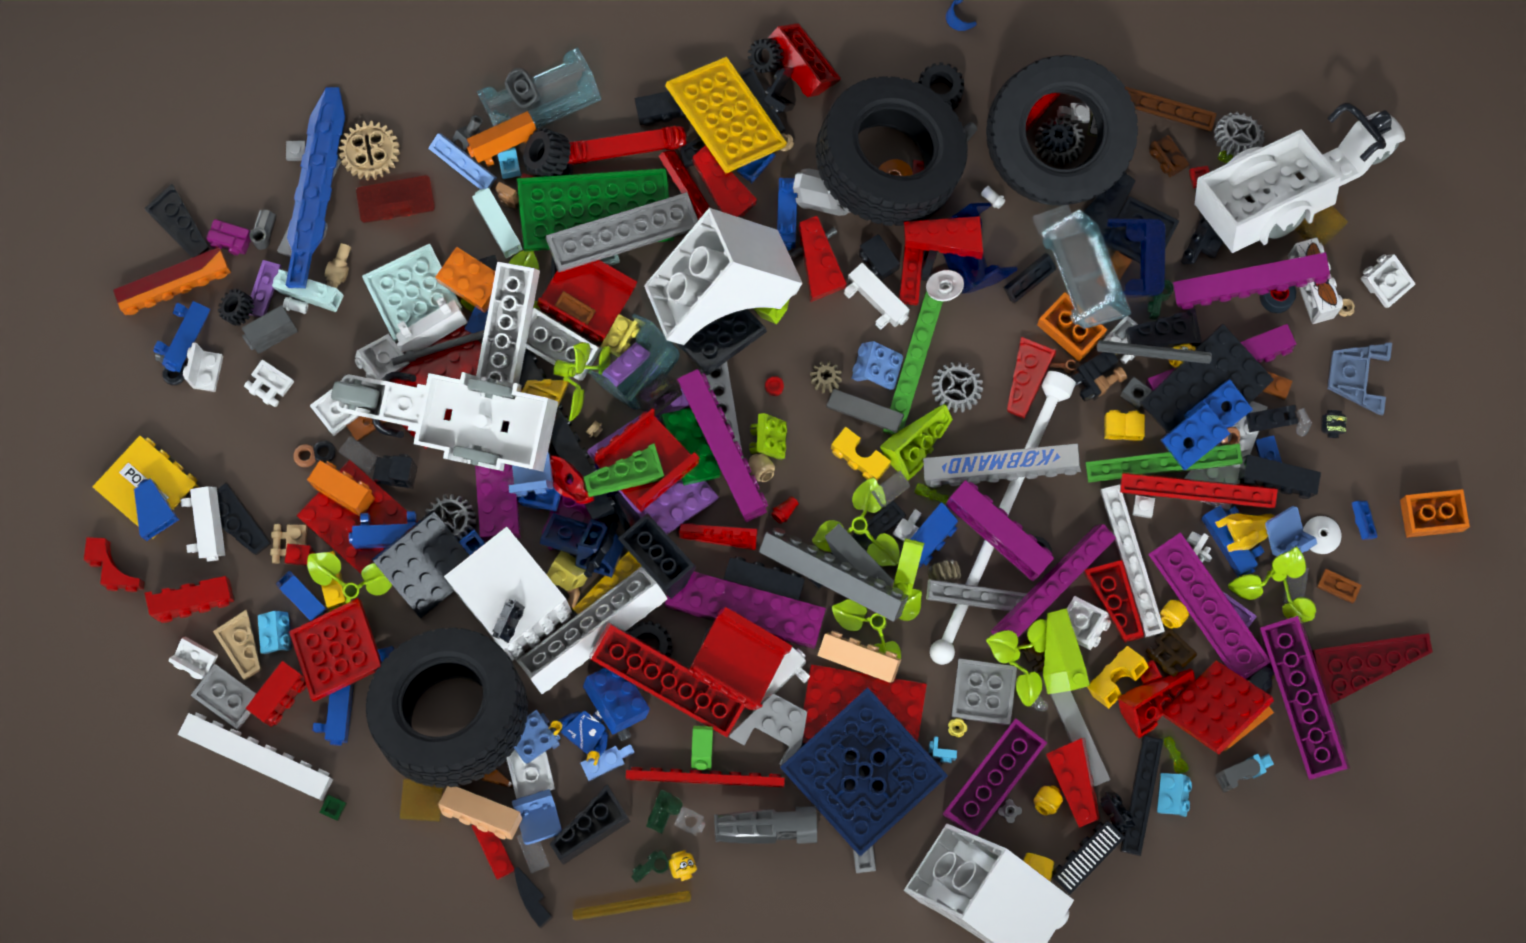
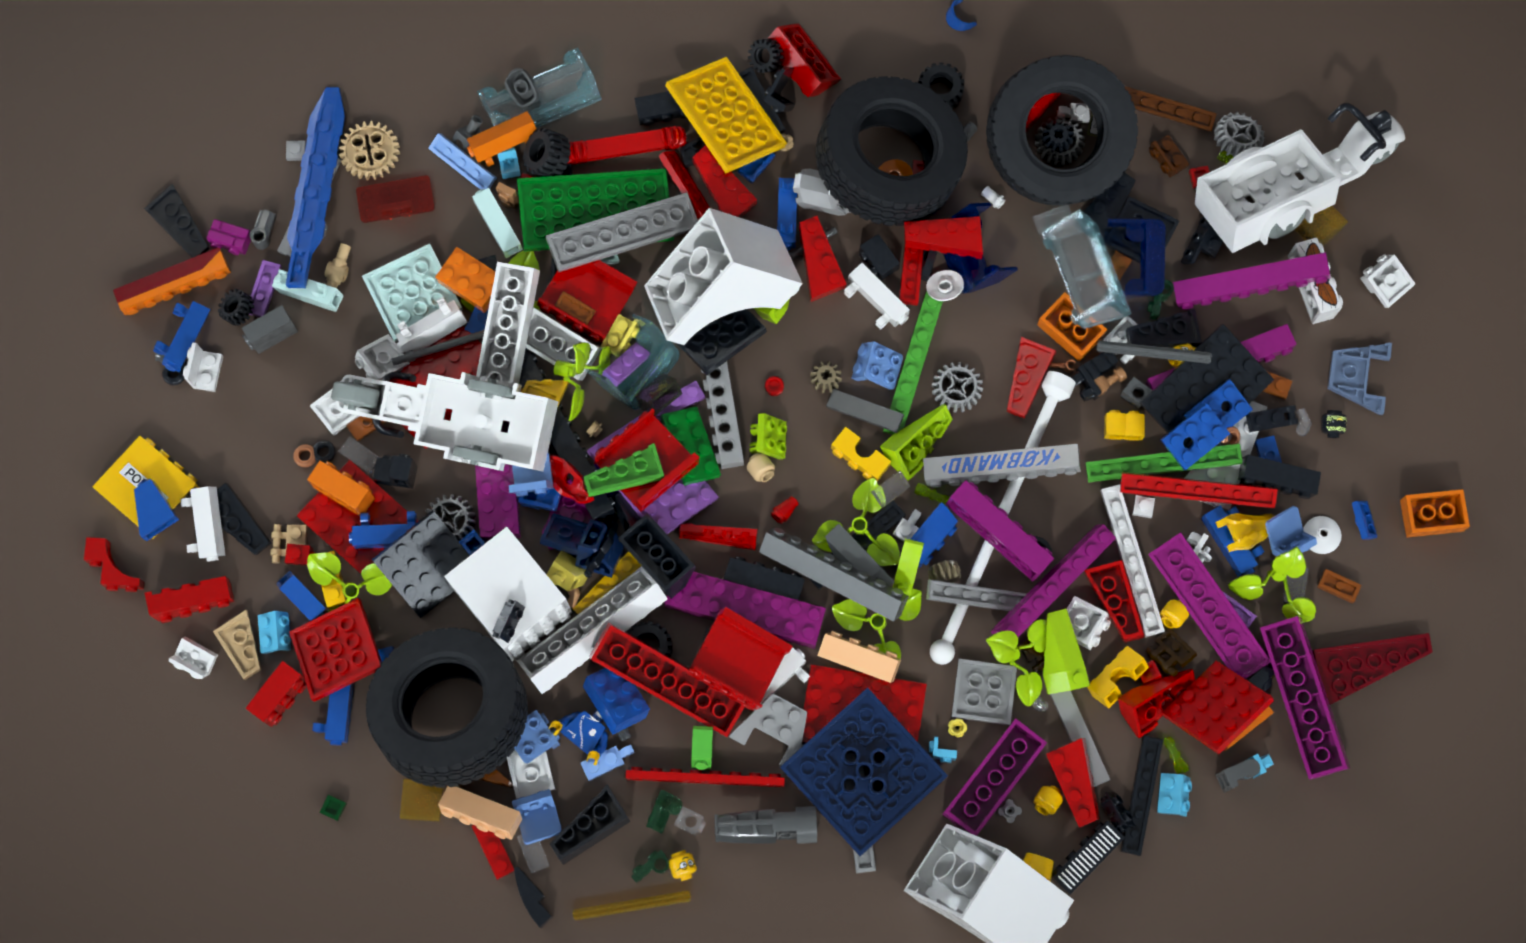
(224, 696): light grey plate -> none
(255, 756): white brick -> none
(273, 379): white plate -> none
(295, 305): white pin -> none
(720, 441): magenta brick -> none
(1030, 278): black plate -> none
(1281, 303): black wheel -> none
(1350, 308): tan plate -> none

